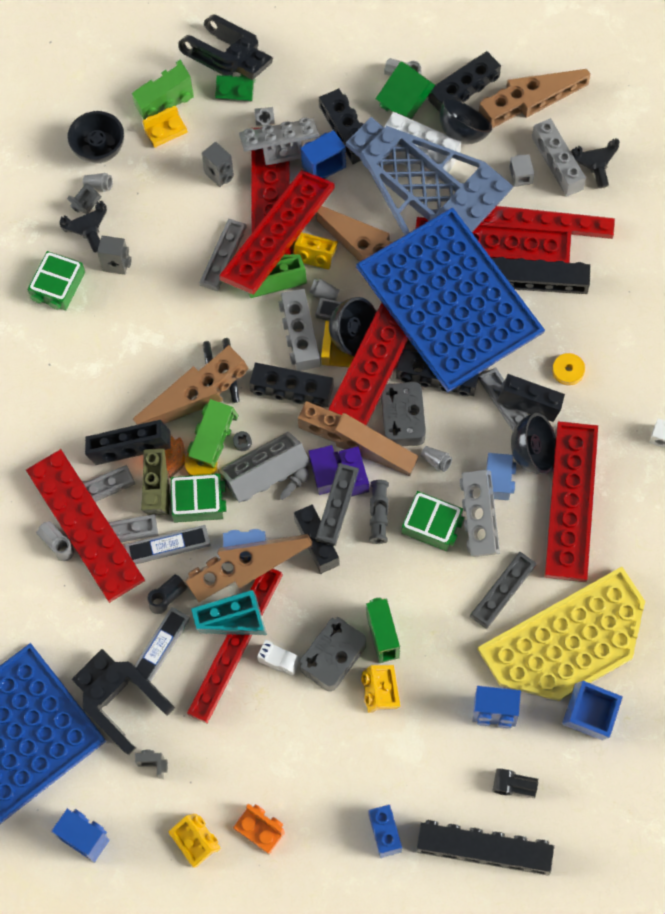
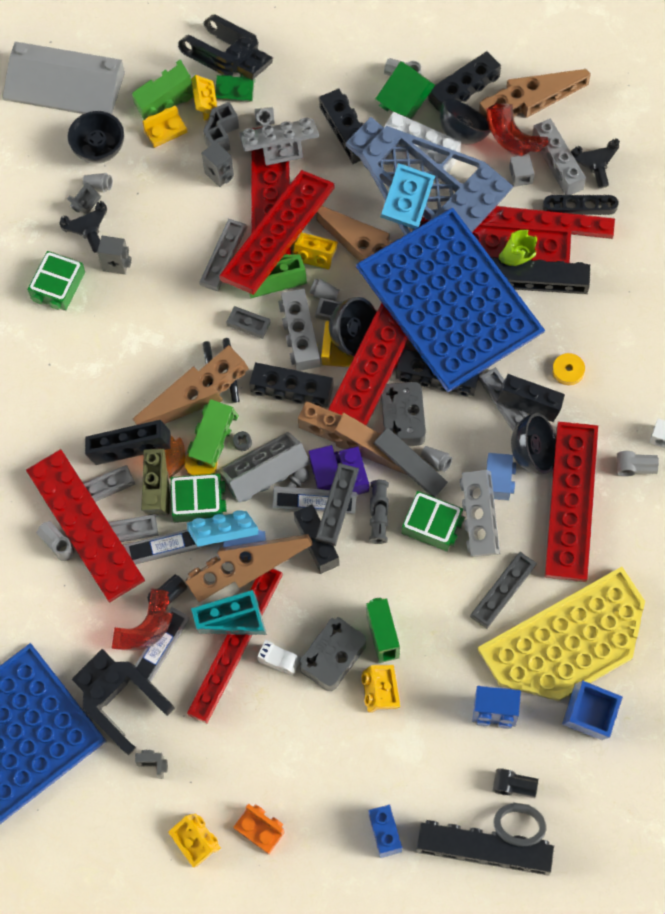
(62, 79): none -> light grey slope
(79, 834): blue piece -> none
(150, 630): none -> clear red arch
(204, 95): none -> yellow bracket
(222, 121): none -> dark grey brick
(222, 528): none -> medium azure plate
(248, 322): none -> dark grey plate
(301, 497): none -> tile
(324, 155): blue piece -> none
(407, 196): none -> medium azure plate
(410, 462): none -> dark grey tile
(507, 133): none -> clear red arch
(518, 249): none -> lime hair
(523, 808): none -> dark grey piece
(580, 201): none -> black beam
(629, 463): none -> light grey piece

